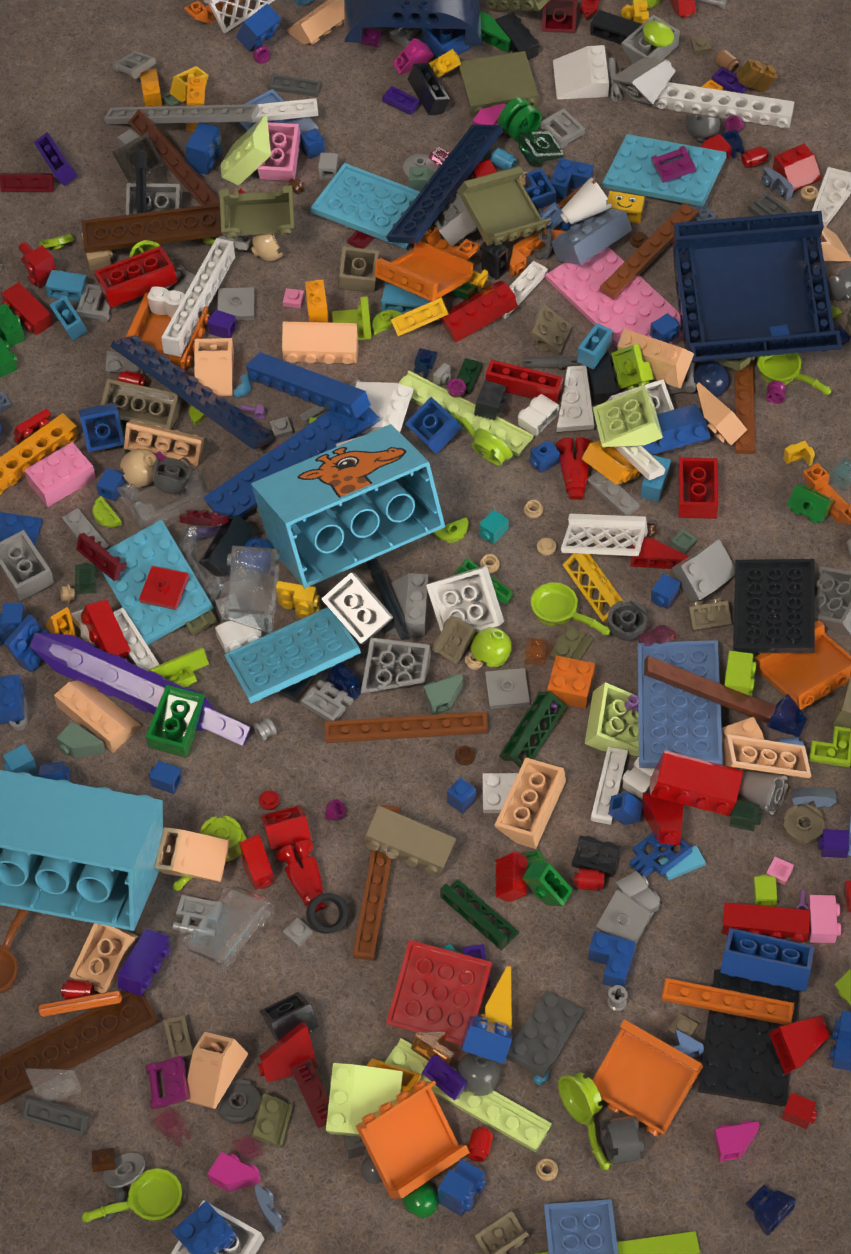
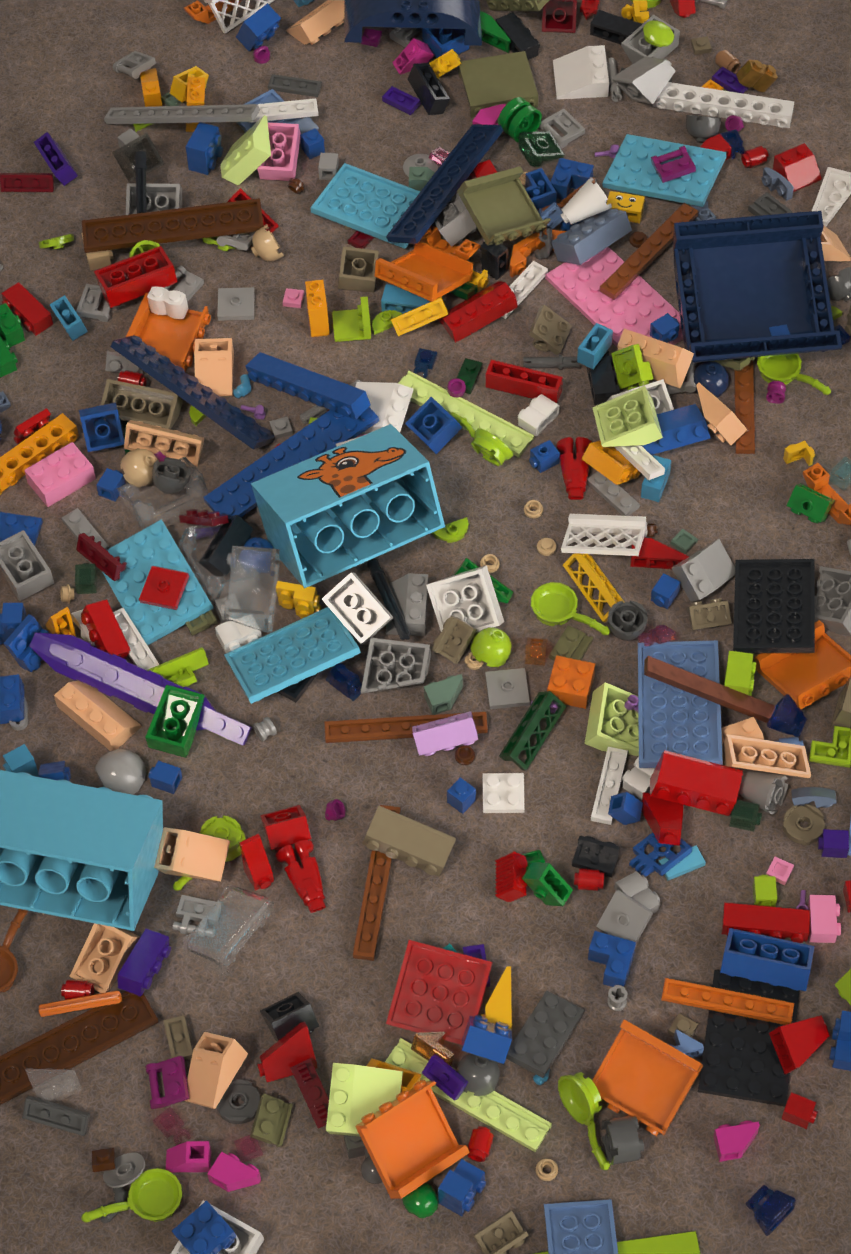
(37, 263): red brick -> none
(67, 284): dark azure brick -> none
(79, 742): sand green slope -> none
(104, 514): lime plate -> none
(121, 771): none -> light grey cylinder
(174, 160): copper tile -> none
(189, 1157): none -> dark pink slope
(197, 297): white brick -> none
(222, 324): dark purple brick -> none
(257, 213): olive windscreen -> none
(266, 1203): sand blue slope -> none
(269, 800): red plate -> none
(297, 932): light grey plate -> none
(320, 342): light nougat slope -> none
(325, 706): light grey plate -> none
(343, 913): black tyre -> none
(442, 375): light grey plate -> none
(445, 734): none -> lavender brick
(476, 917): dark green fence -> none
(490, 400): black brick -> none
(493, 527): teal brick -> none
(503, 159): dark azure brick -> none
(531, 802): light nougat slope -> none
(576, 402): white wing -> none
(611, 153): none -> medium lavender hand
(698, 488): red brick -> none
(809, 197): tan plate -> none

